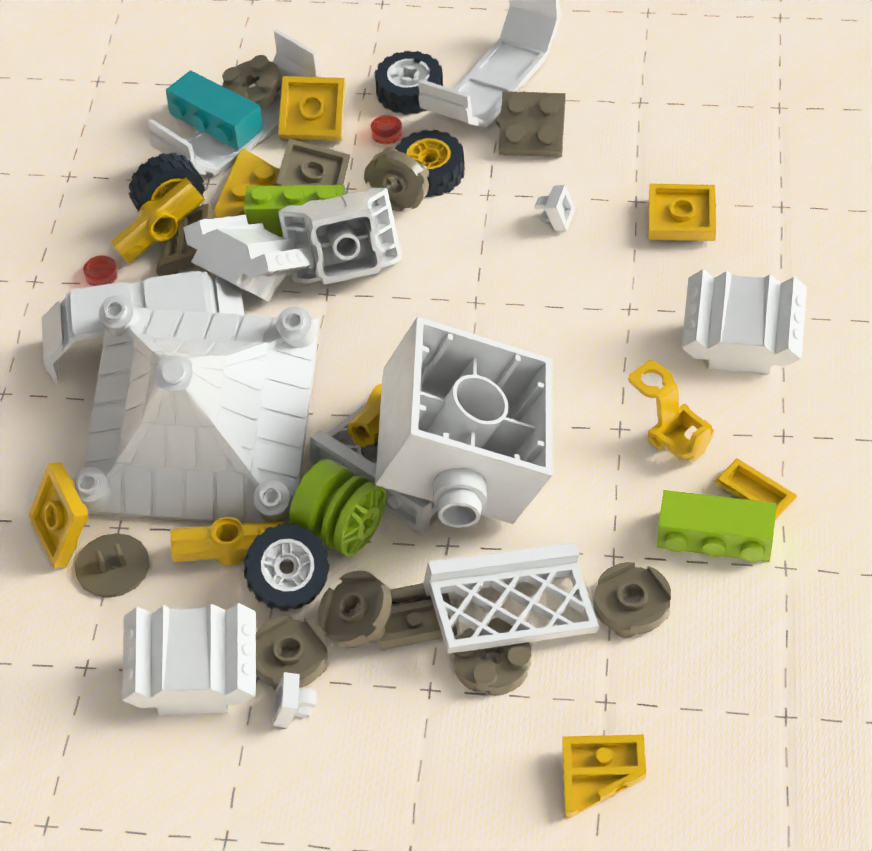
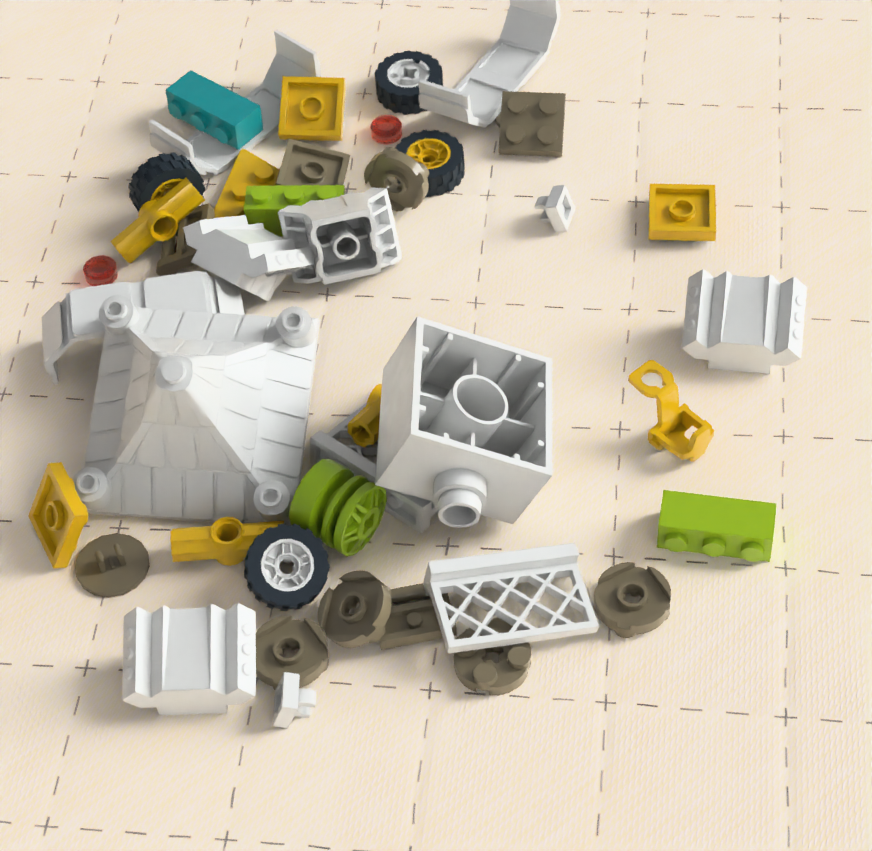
(256, 71): dark tan plate -> none
(600, 768): yellow wing -> none
(749, 484): yellow tile -> none

